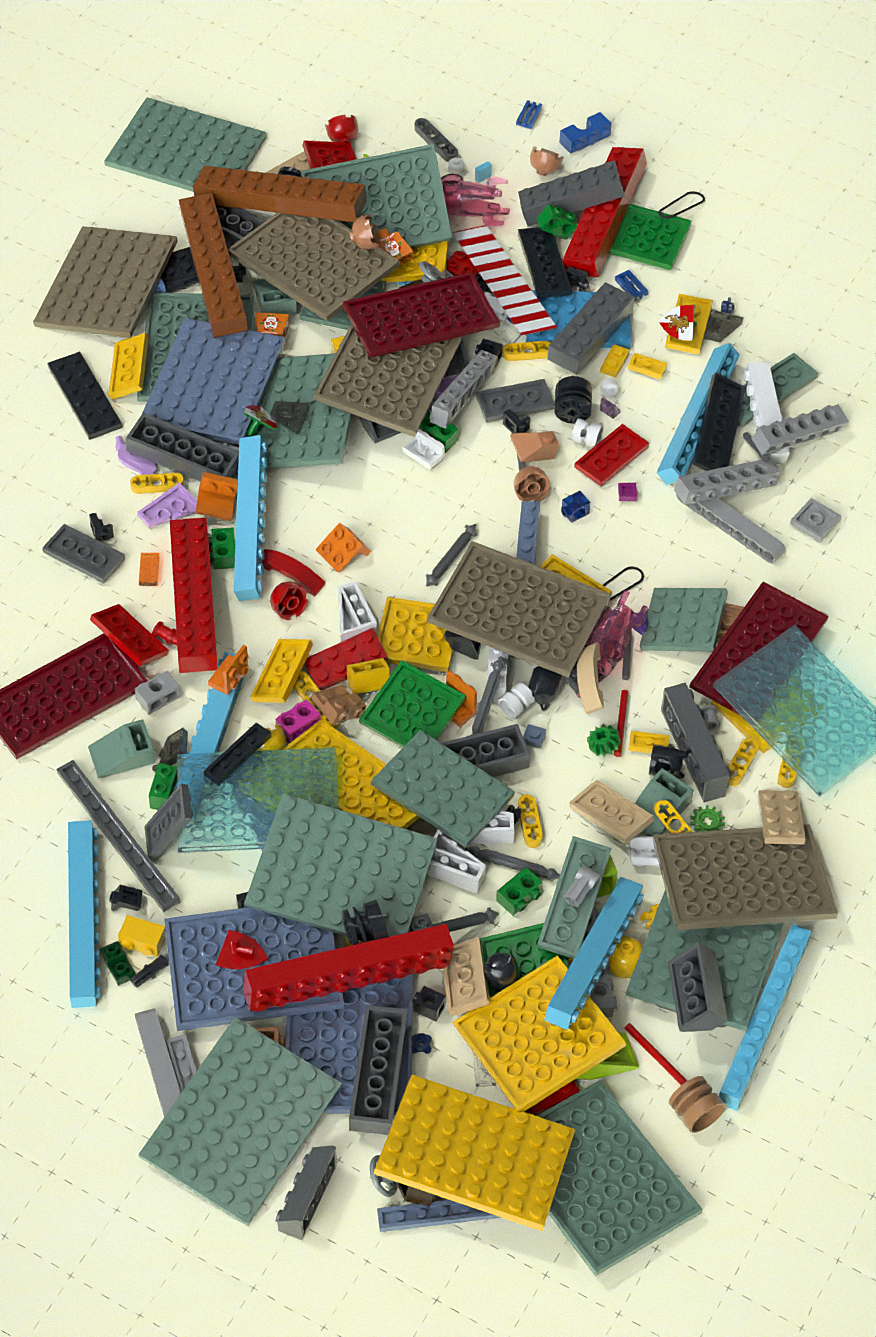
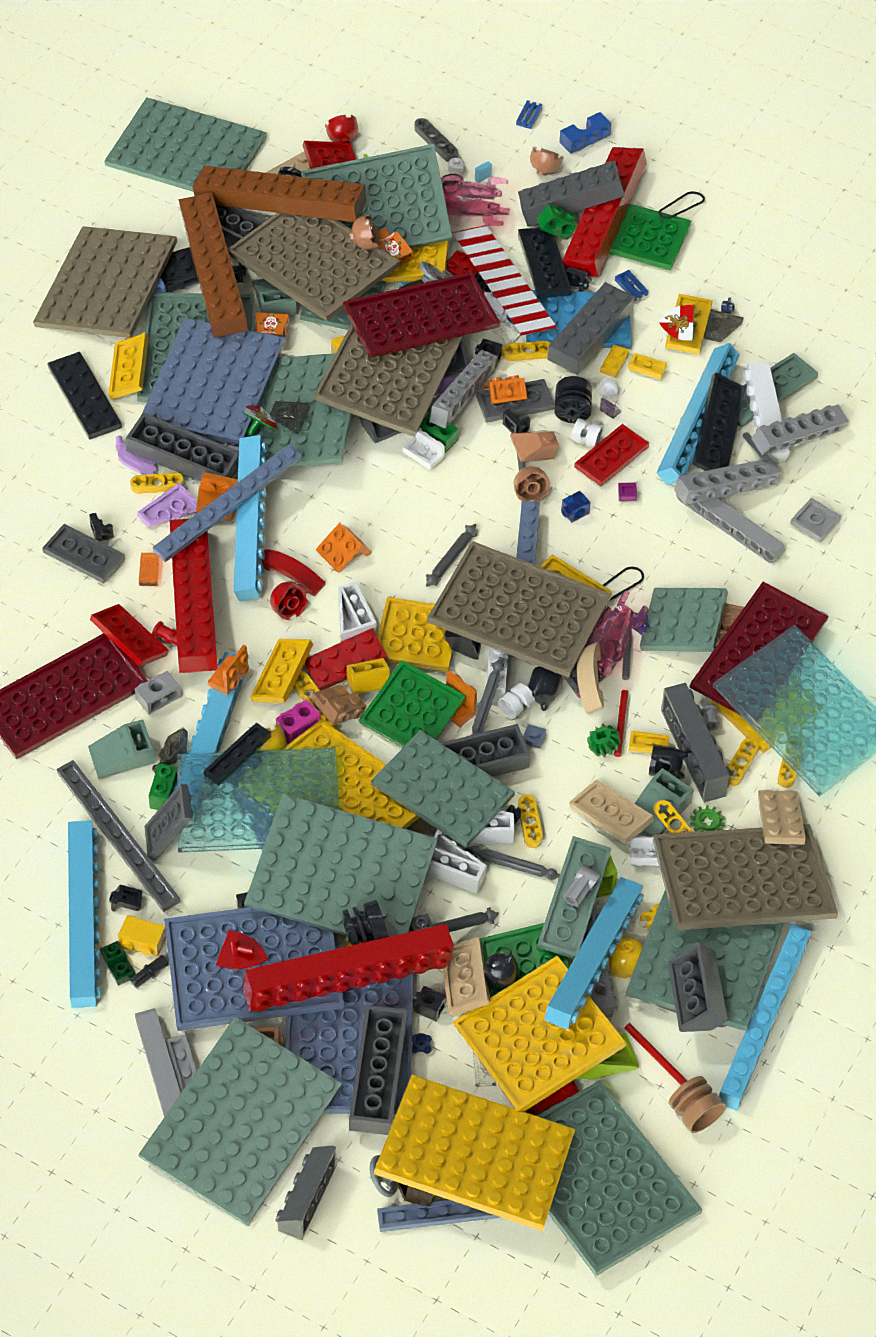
(223, 548): green brick -> none
(226, 503): none -> sand blue plate
(508, 390): none -> orange bracket
(516, 889): green brick -> none

